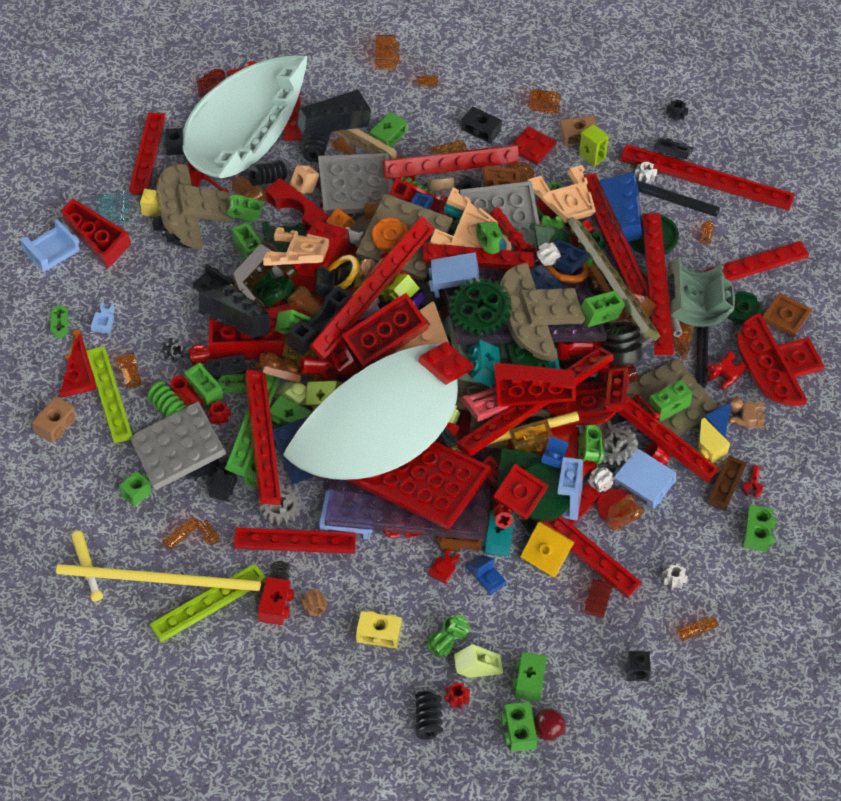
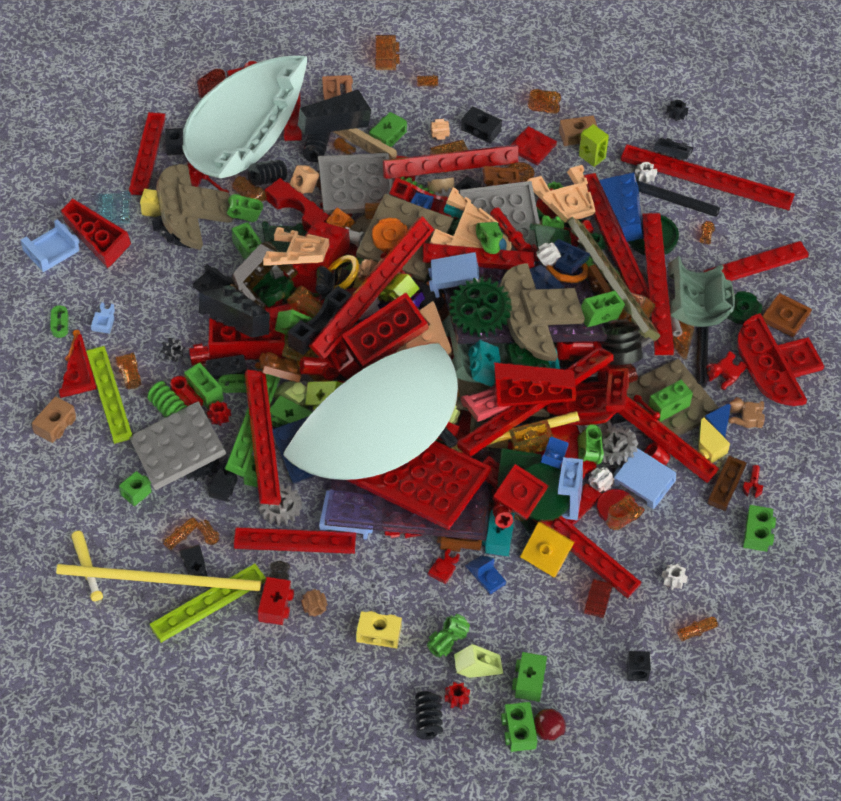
(194, 561): none -> black piece
(331, 85): none -> nougat plate
(440, 129): none -> light nougat gear
(445, 363): red plate -> none

